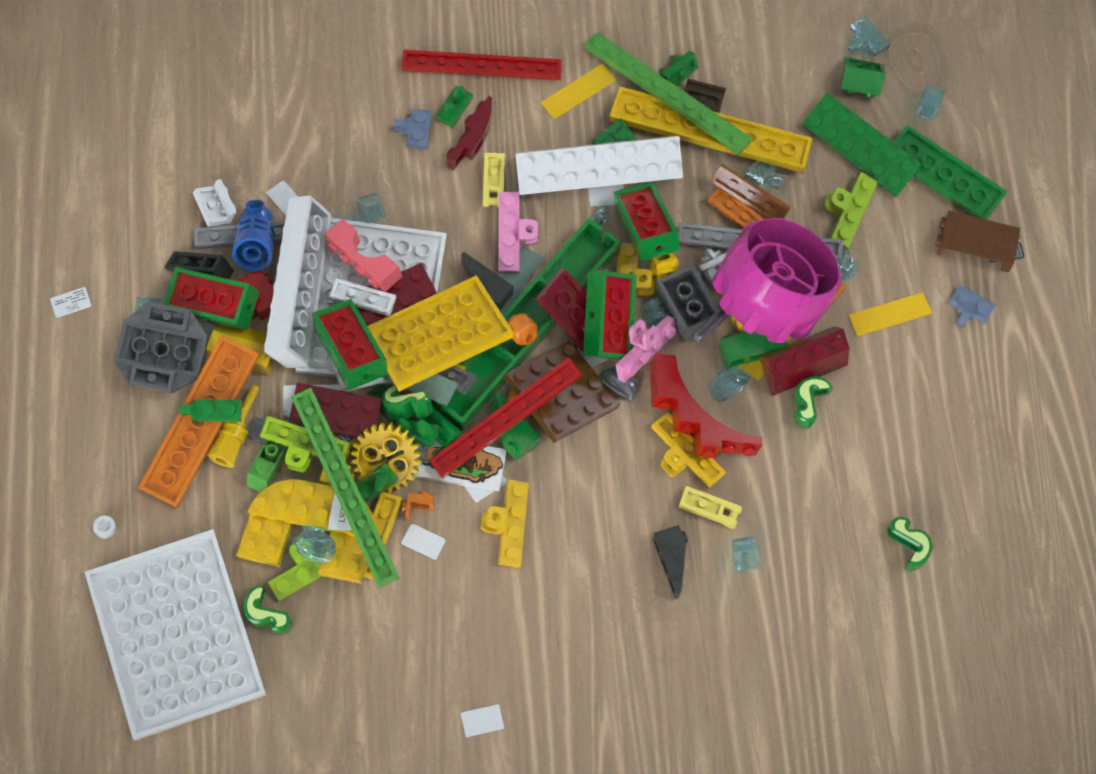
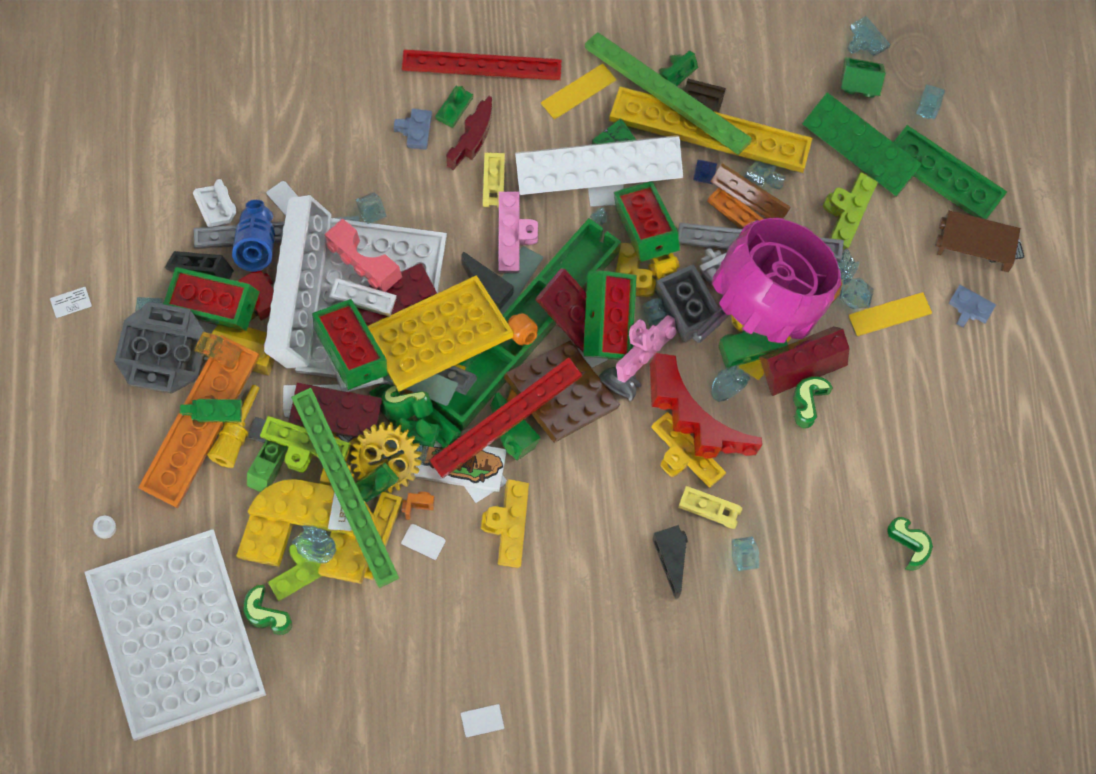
(218, 349): none -> clear yellow slope
(704, 171): none -> clear blue plate
(856, 293): none -> clear light blue brick

